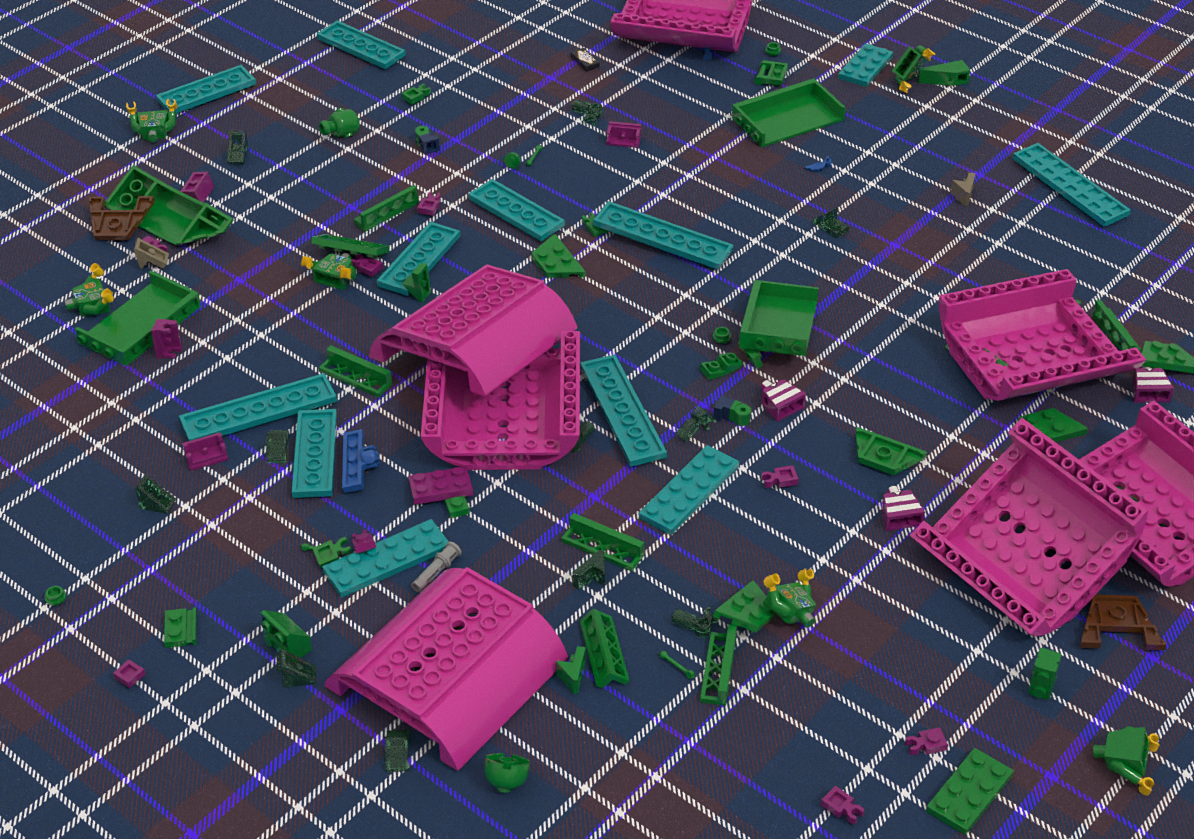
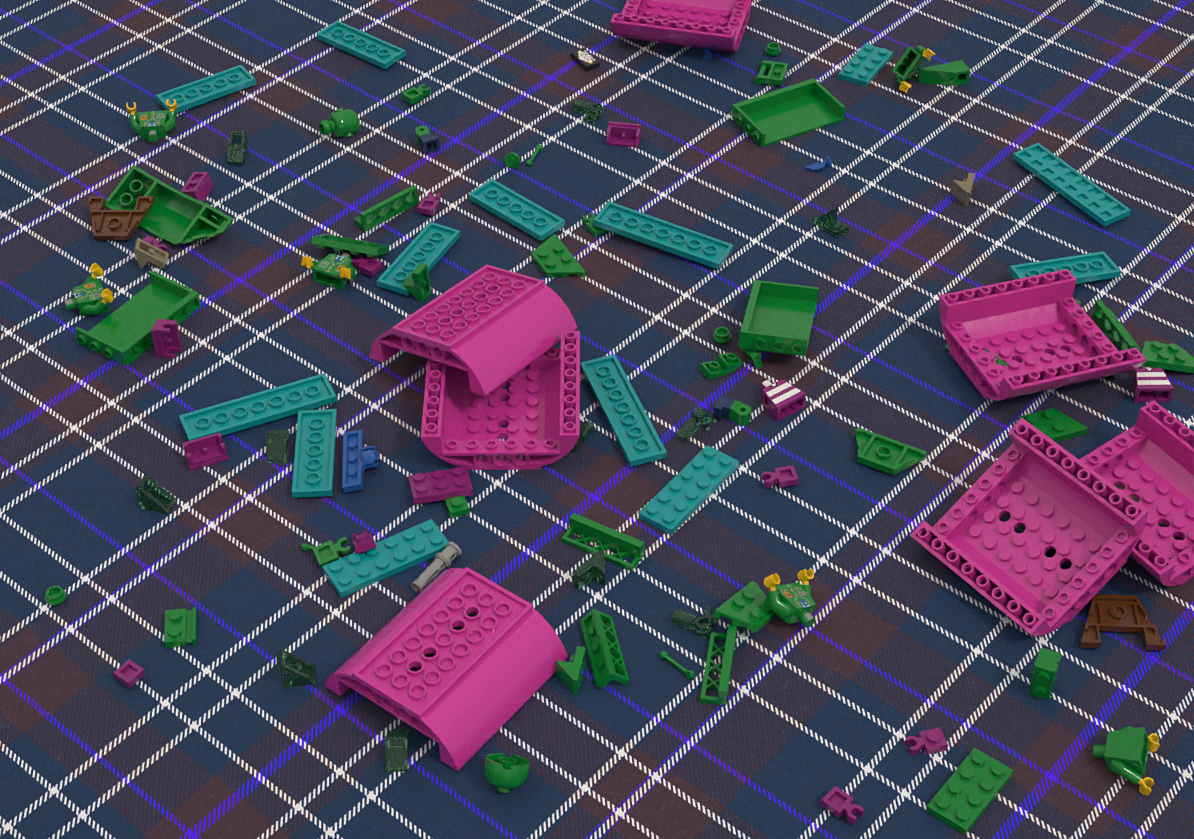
(284, 634): green slope -> none
(359, 368): green fence -> none
(901, 509): magenta torso -> none
(1083, 267): none -> teal plate

